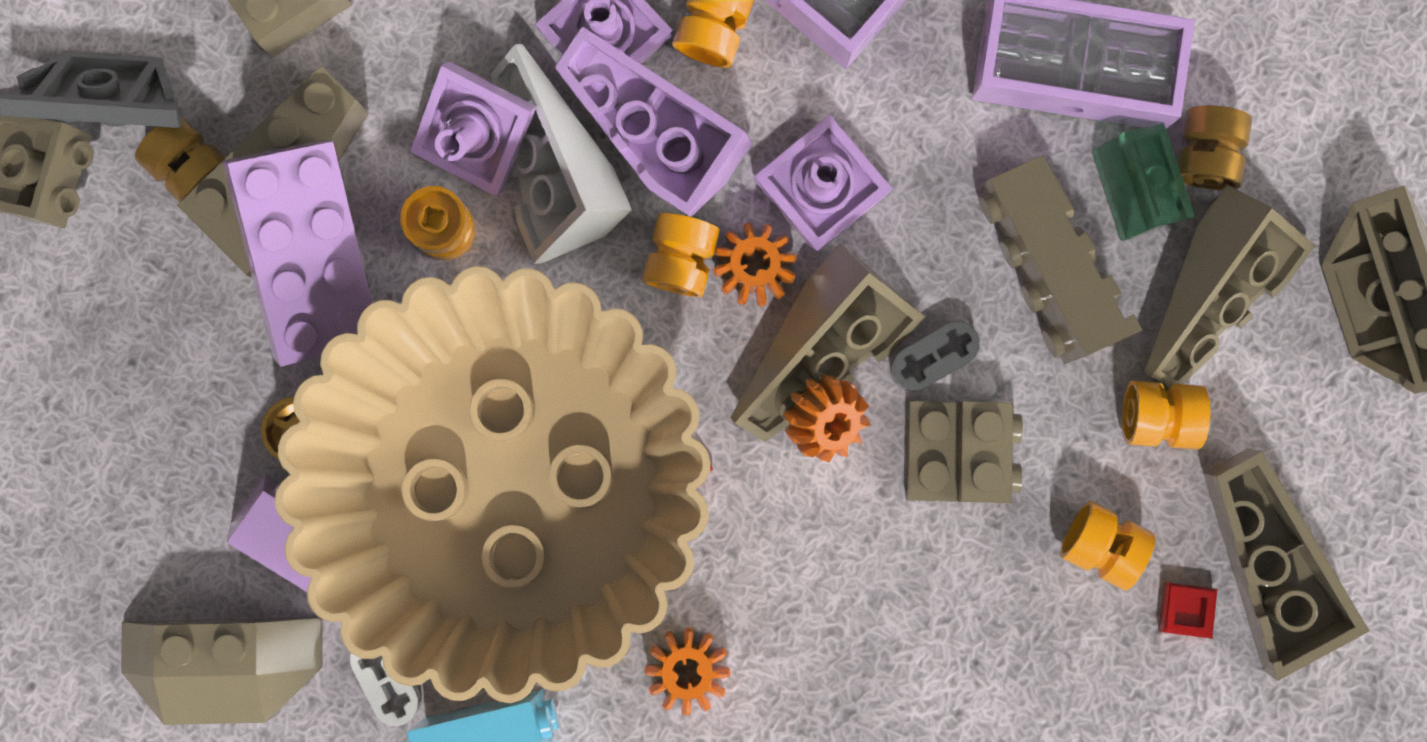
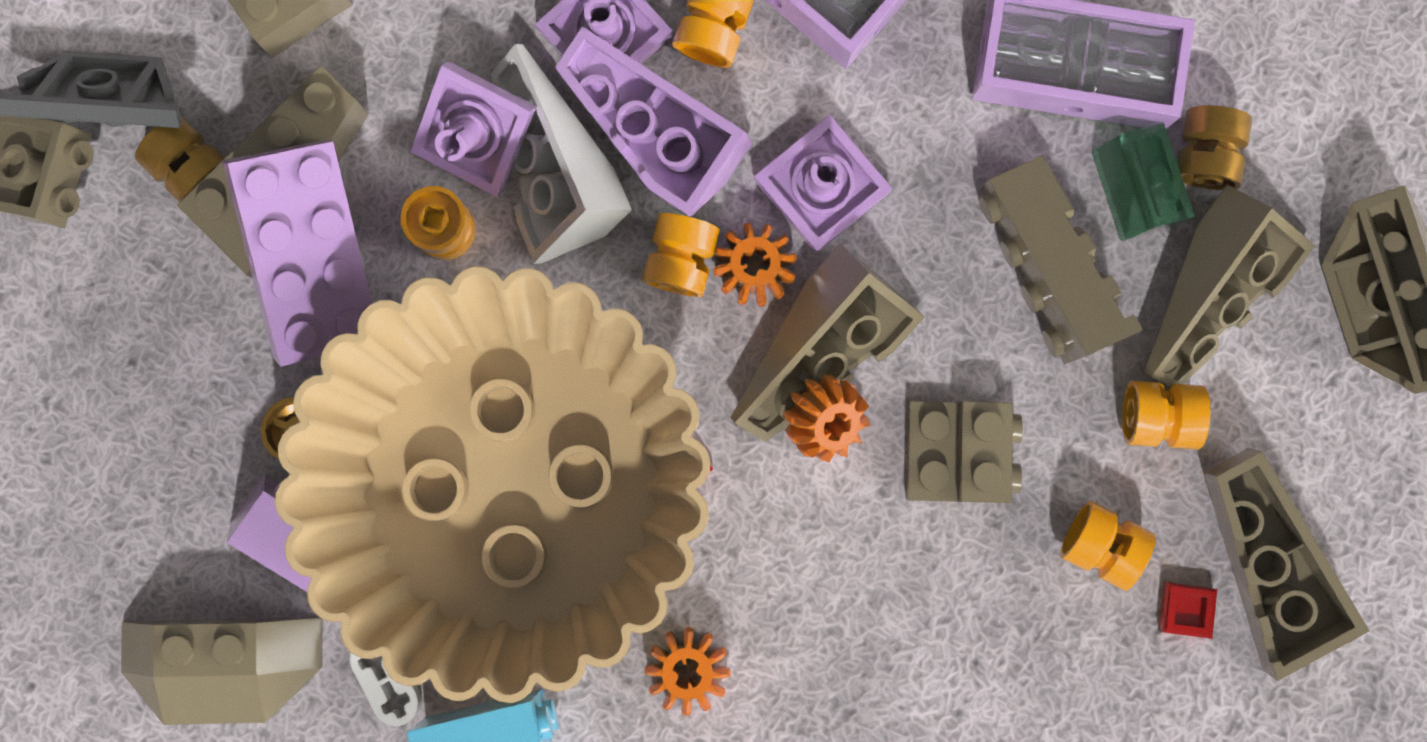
(928, 346): dark grey beam -> none

